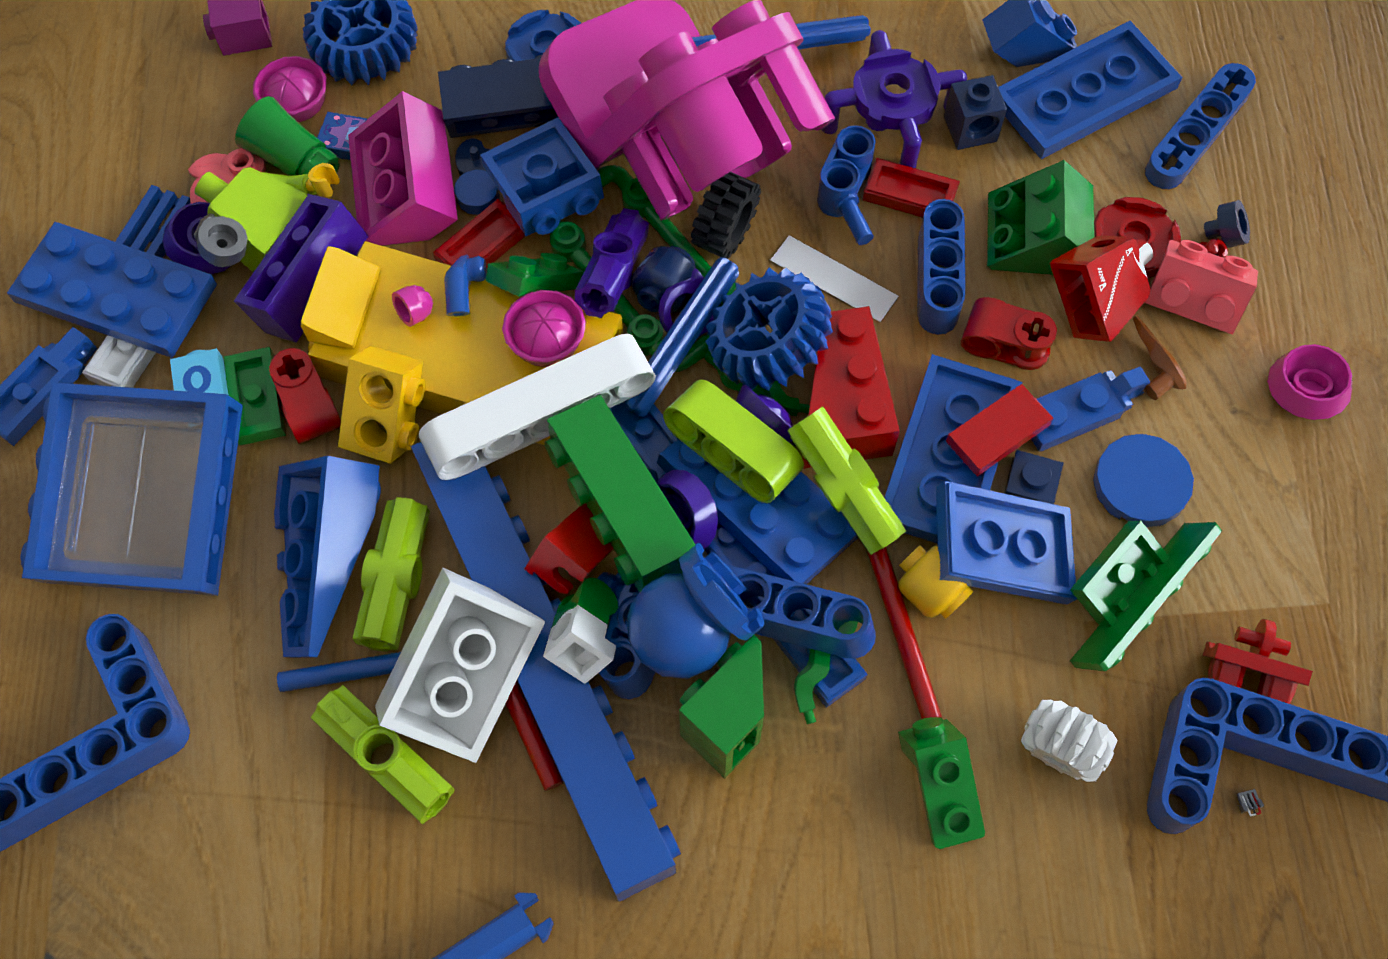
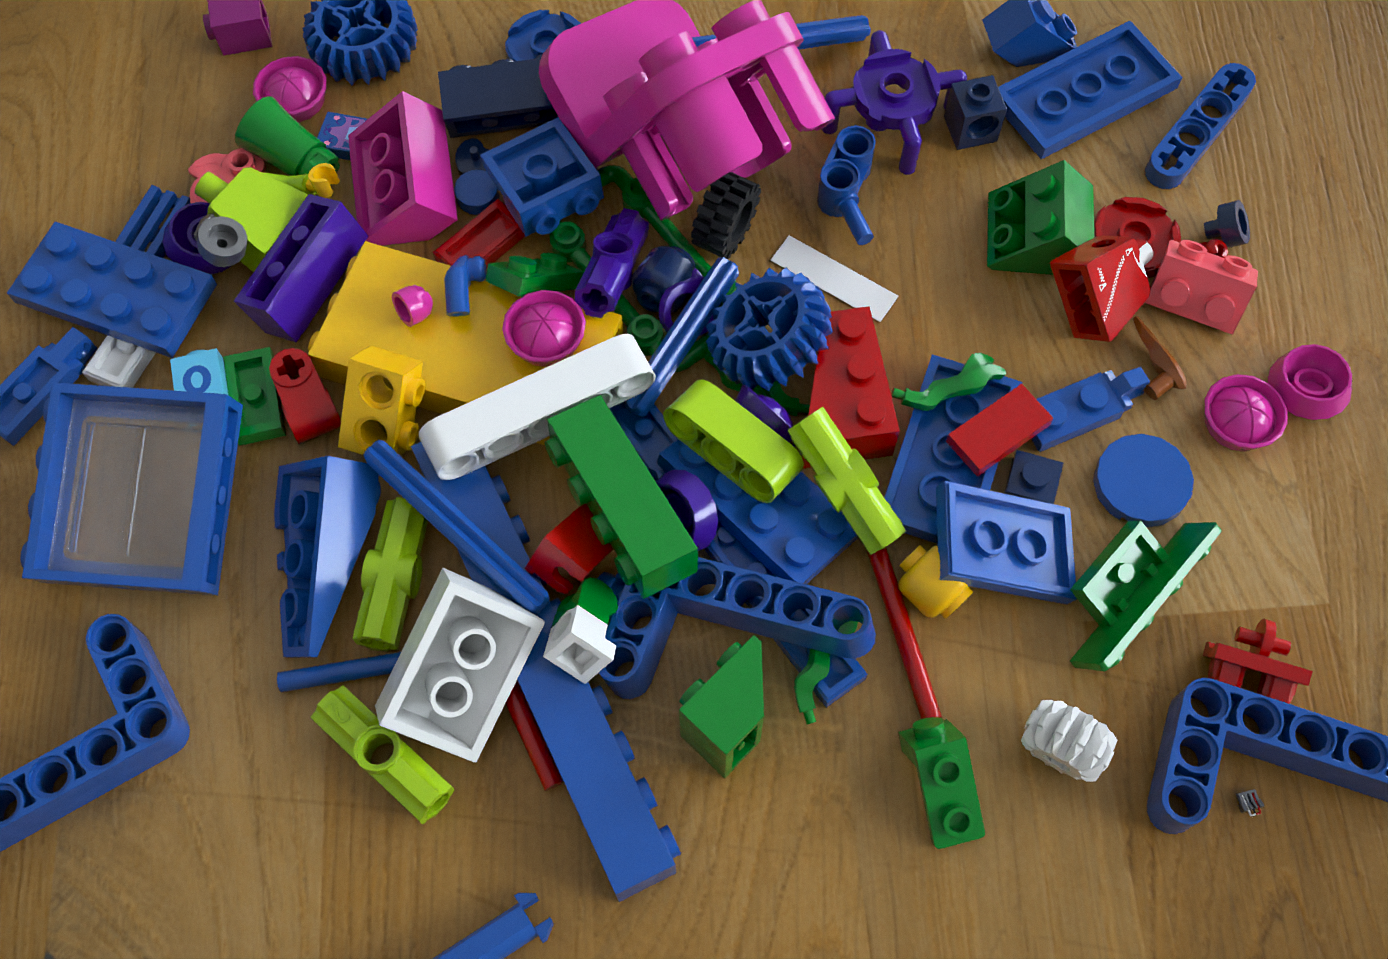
(339, 299): yellow slope -> none
(457, 527): none -> blue axle
(687, 618): blue tile -> none
(906, 187): red tile -> none
(937, 283): blue beam -> none
(970, 380): none -> green hair
(1005, 333): red piece -> none
(1244, 413): none -> dark pink hat

